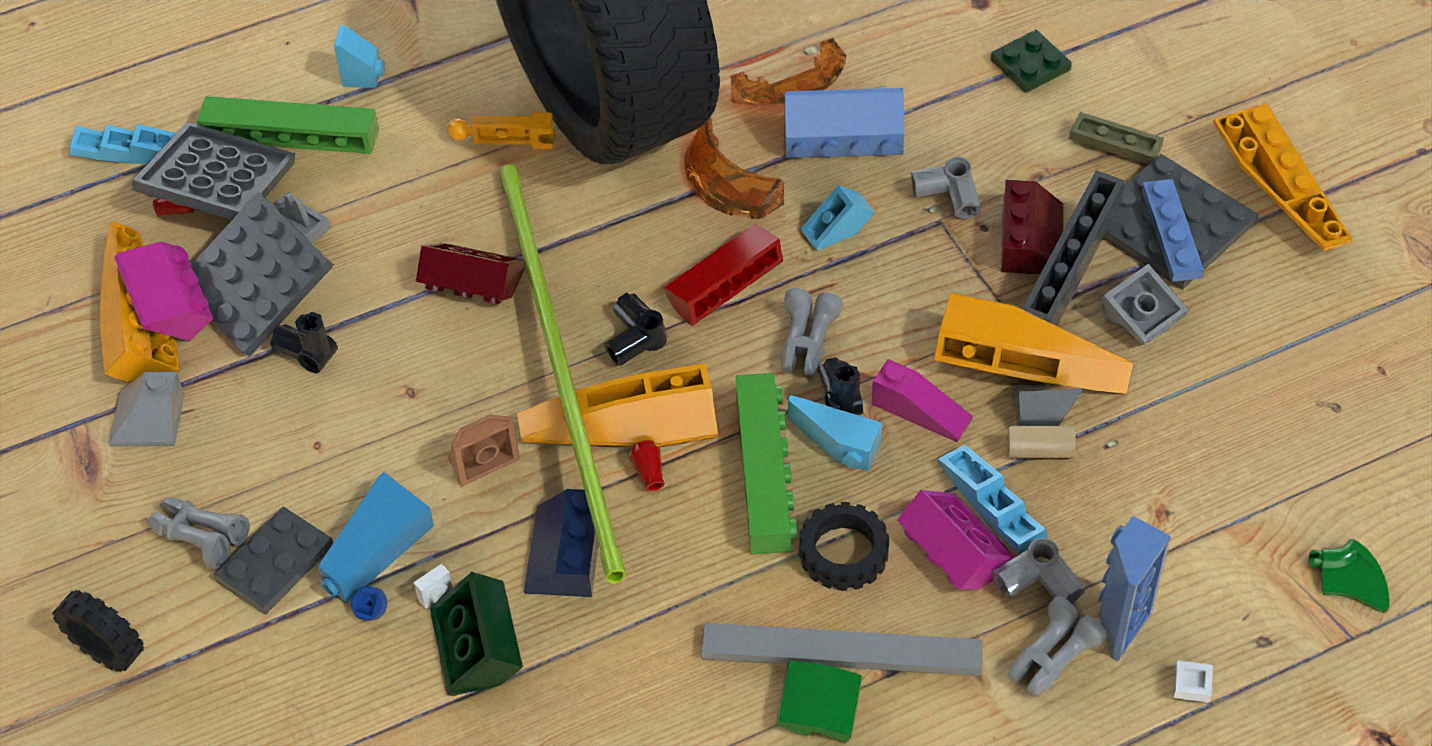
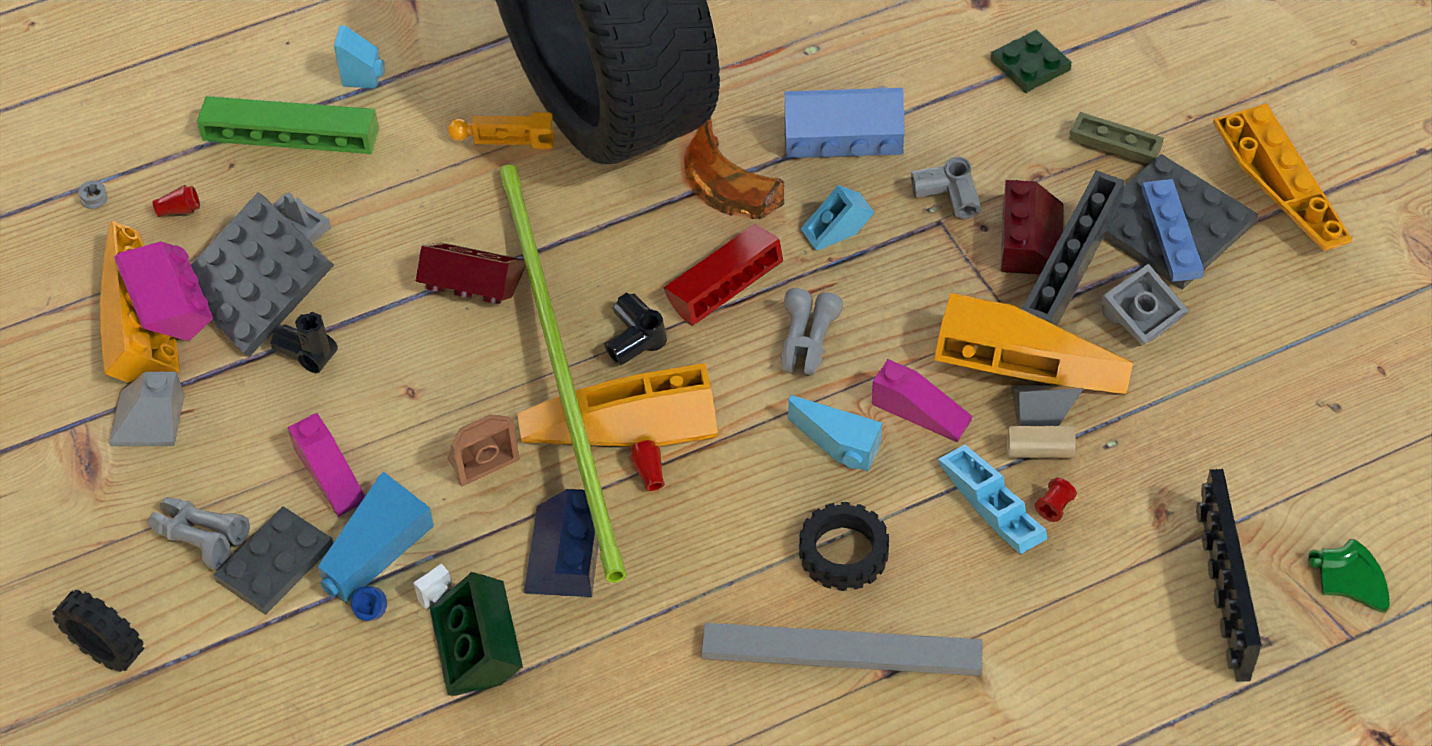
(89, 188): none -> light grey bush
(119, 144): medium azure slope -> none
(212, 171): dark grey plate -> none
(326, 464): none -> dark pink slope
(761, 93): clear orange windscreen -> none
(763, 464): bright green brick -> none
(819, 700): green slope -> none
(841, 386): black piece -> none
(954, 538): dark pink slope -> none
(1026, 570): light grey piece -> none
(1055, 499): none -> red bush
(1063, 619): light grey piece -> none
(1131, 582): medium blue slope -> none
(1193, 681): white plate -> none
(1230, 576): none -> black plate

